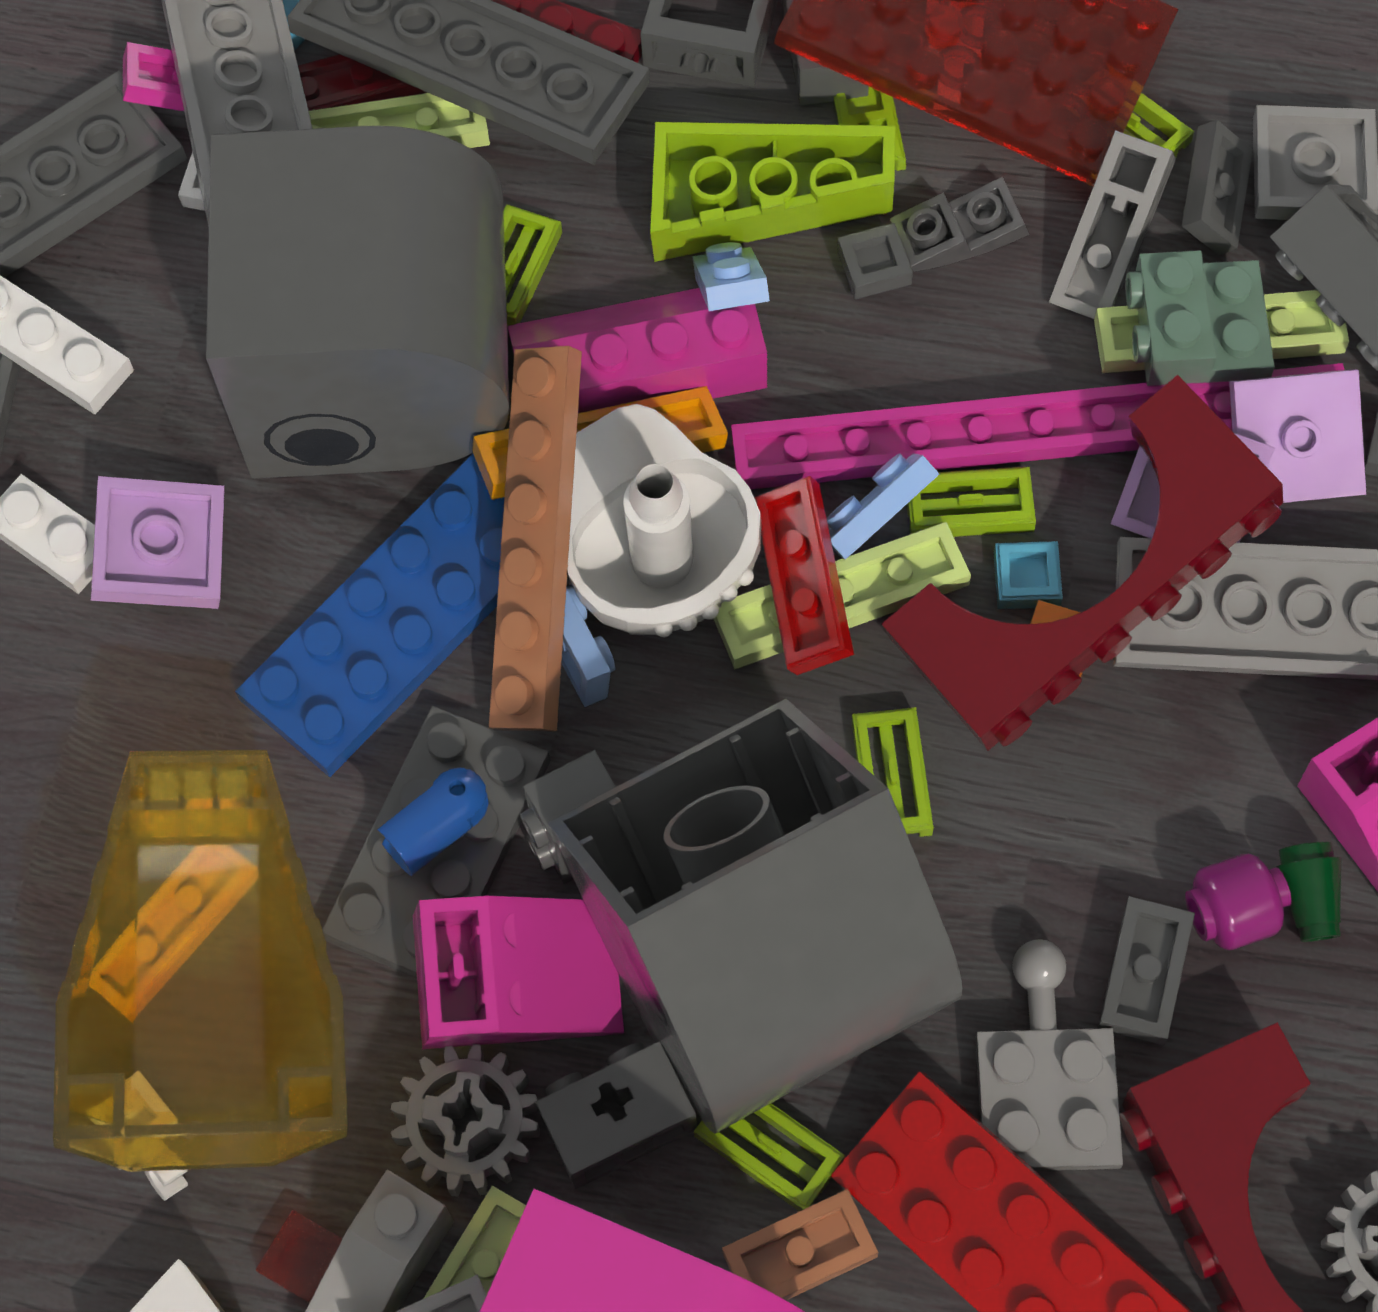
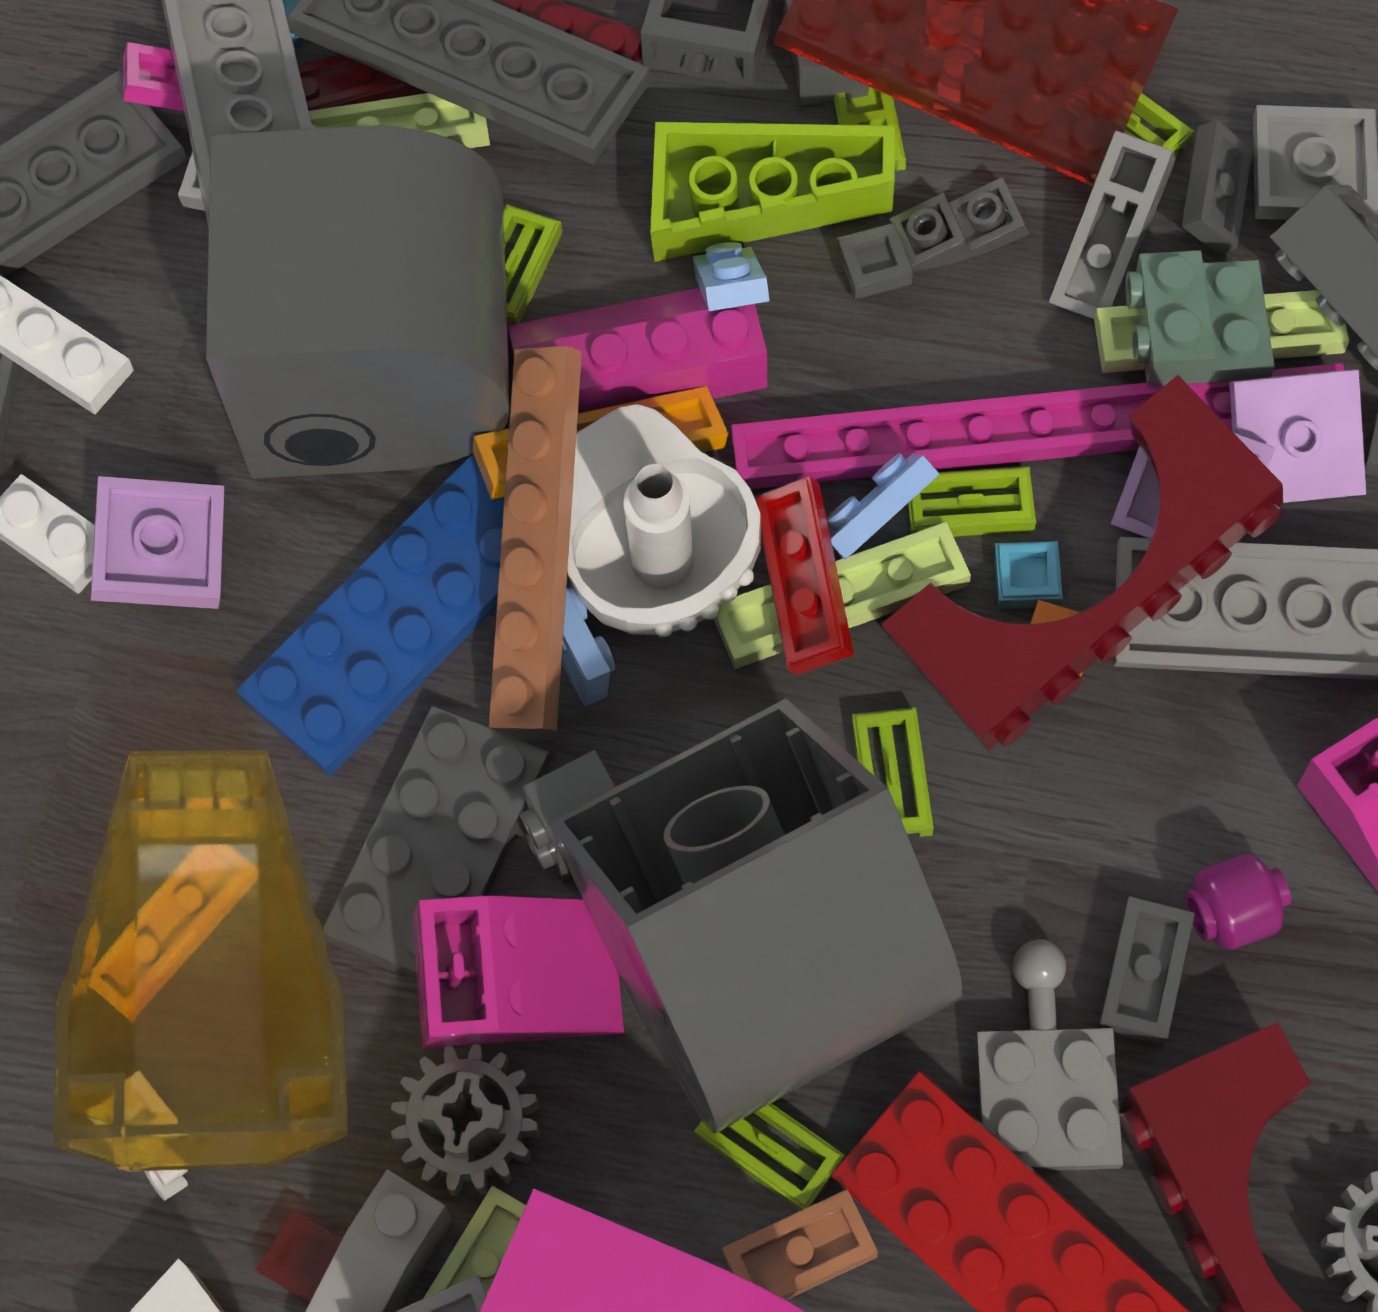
(435, 819): blue piece -> none
(590, 1139): dark grey brick -> none
(1314, 889): dark green cone -> none

